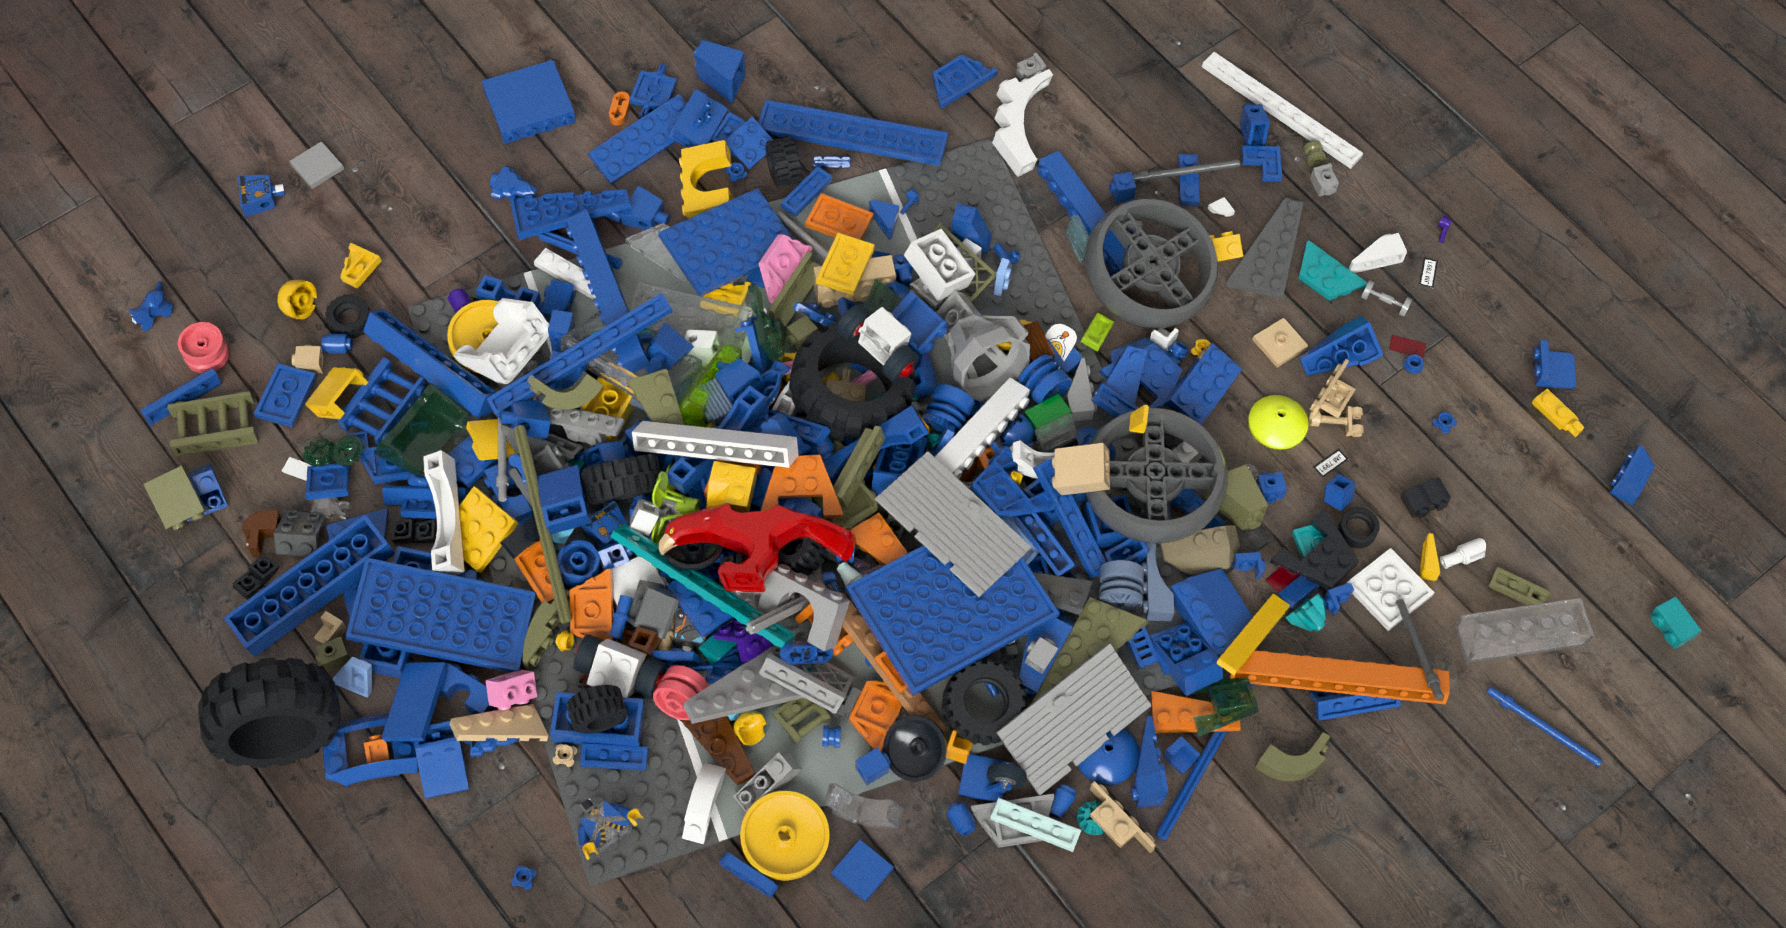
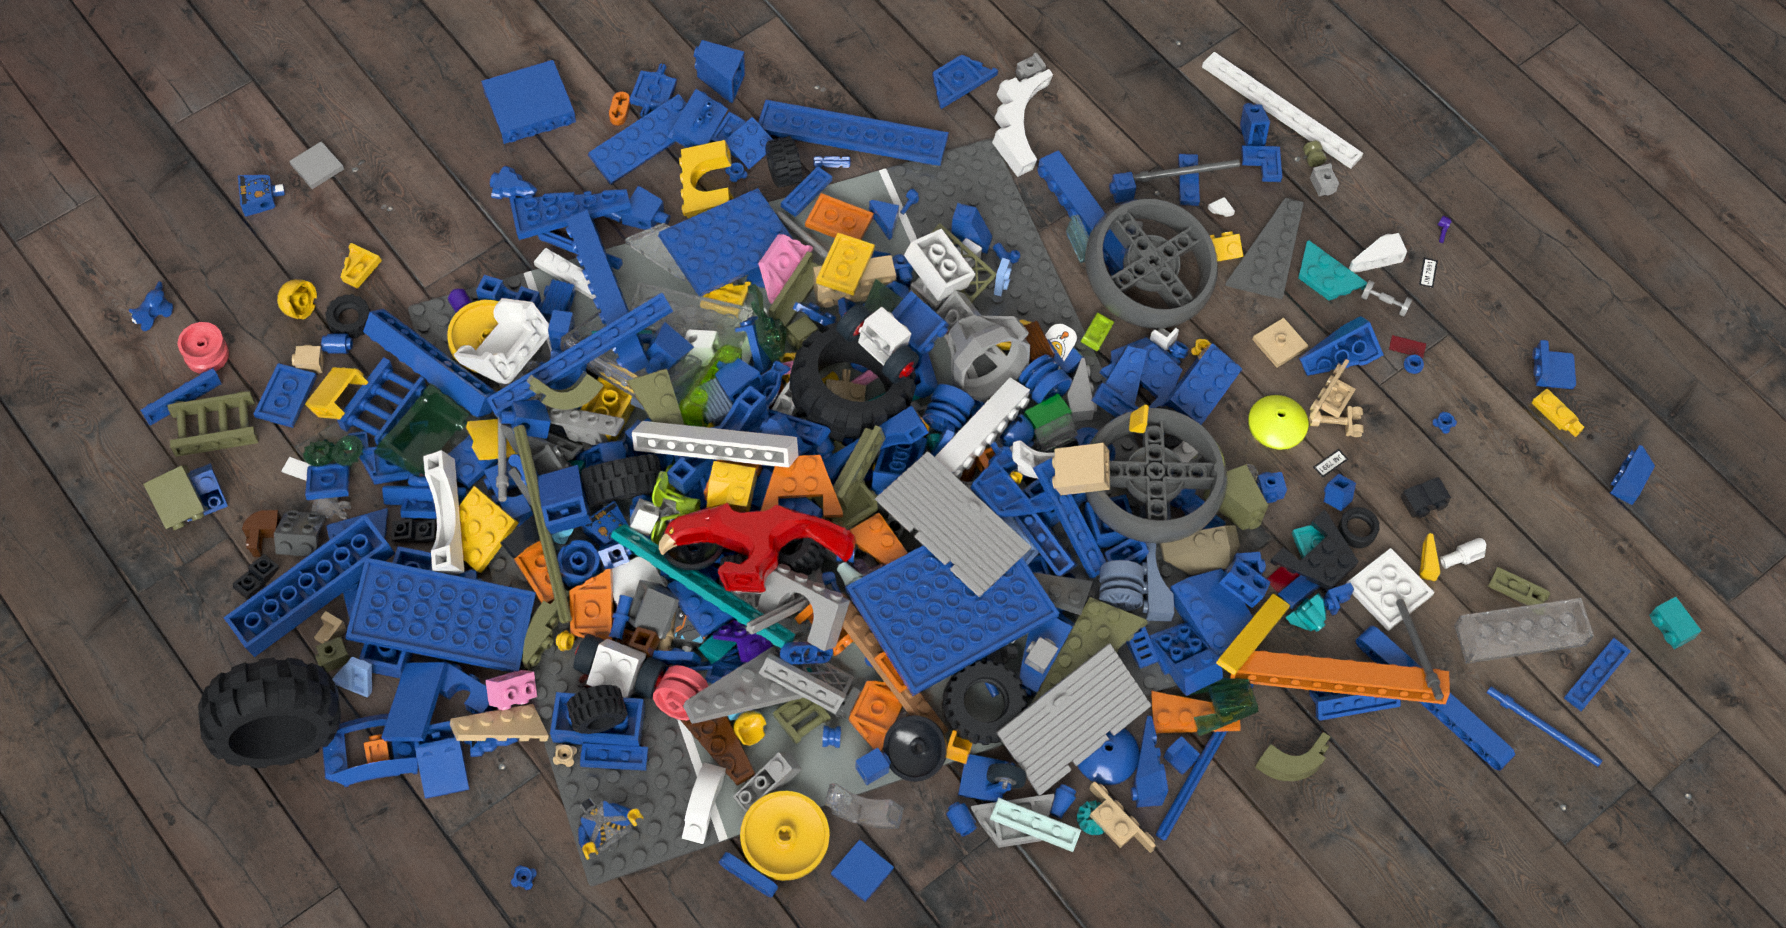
(1244, 582): none -> blue brick
(1452, 714): none -> blue beam
(1597, 674): none -> blue plate

